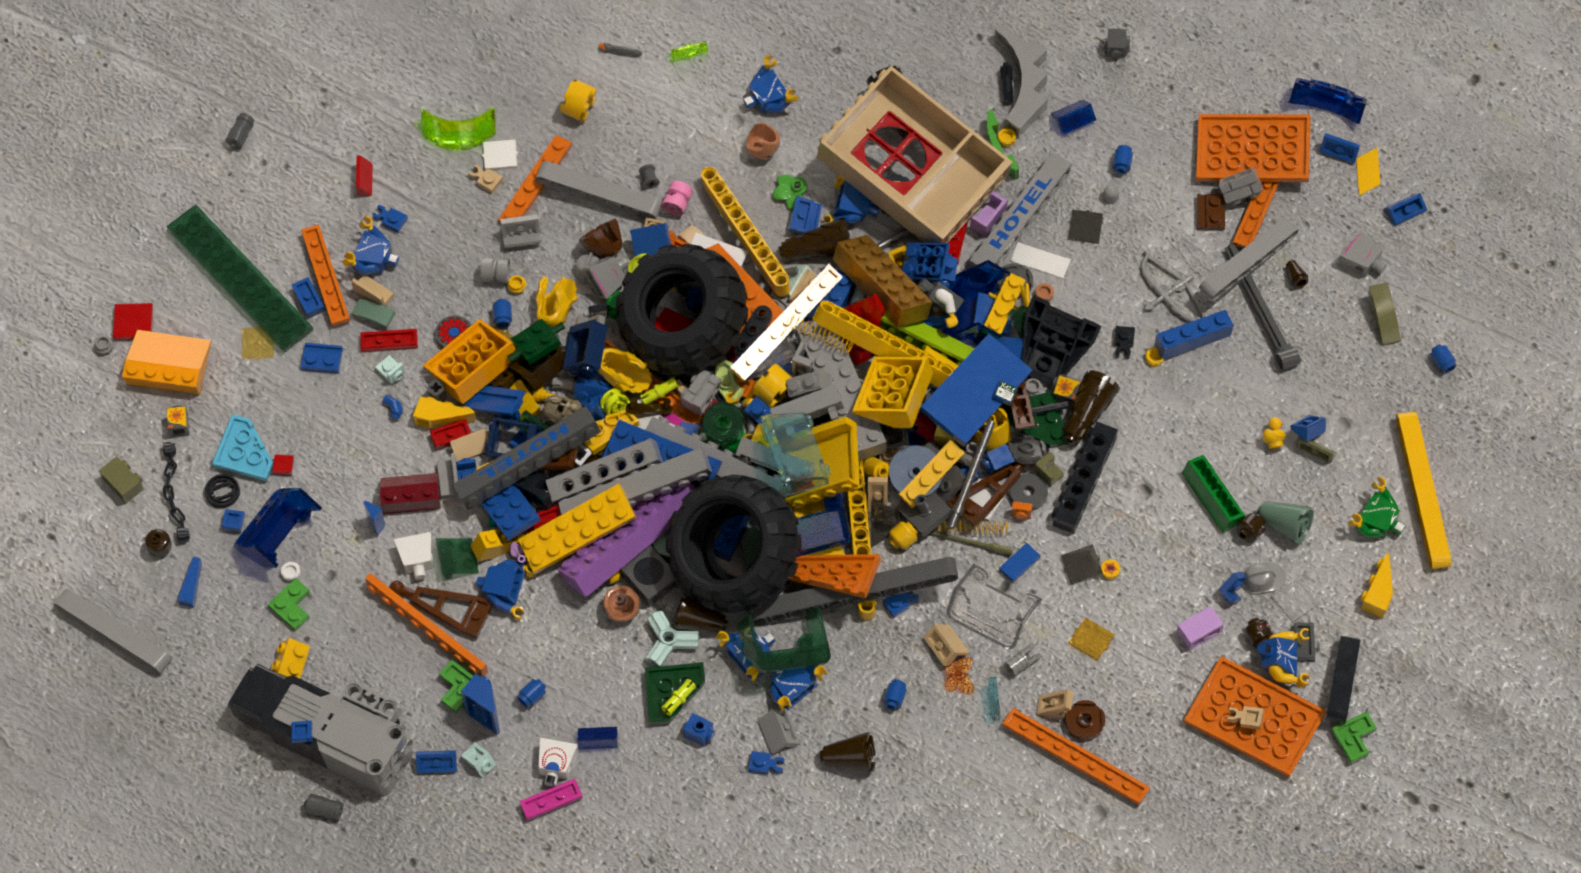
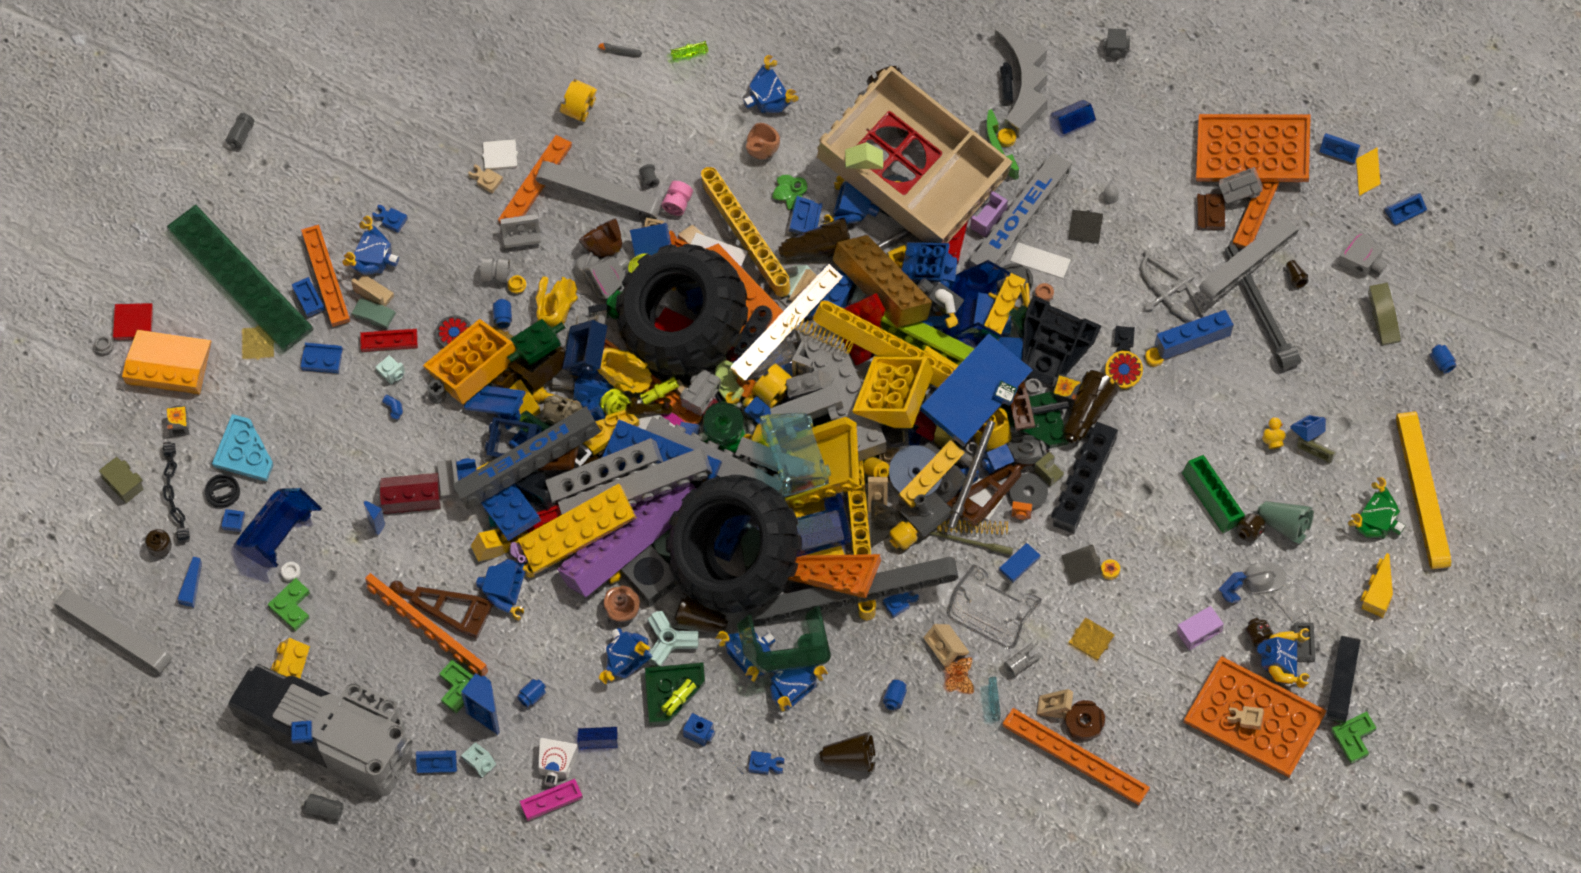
(283, 464): red tile -> none
(364, 176): red slope -> none
(416, 553): white torso -> none
(436, 414): yellow slope -> none
(443, 435): red plate -> none
(456, 556): clear green hinge -> none
(461, 133): clear neon green windscreen -> none
(470, 445): tan slope -> none
(625, 655): none -> blue torso
(778, 730): light grey panel -> none
(864, 157): none -> yellowish green slope
(1122, 159): blue brick -> none
(1124, 369): none -> tile
(1329, 98): clear blue windscreen -> none

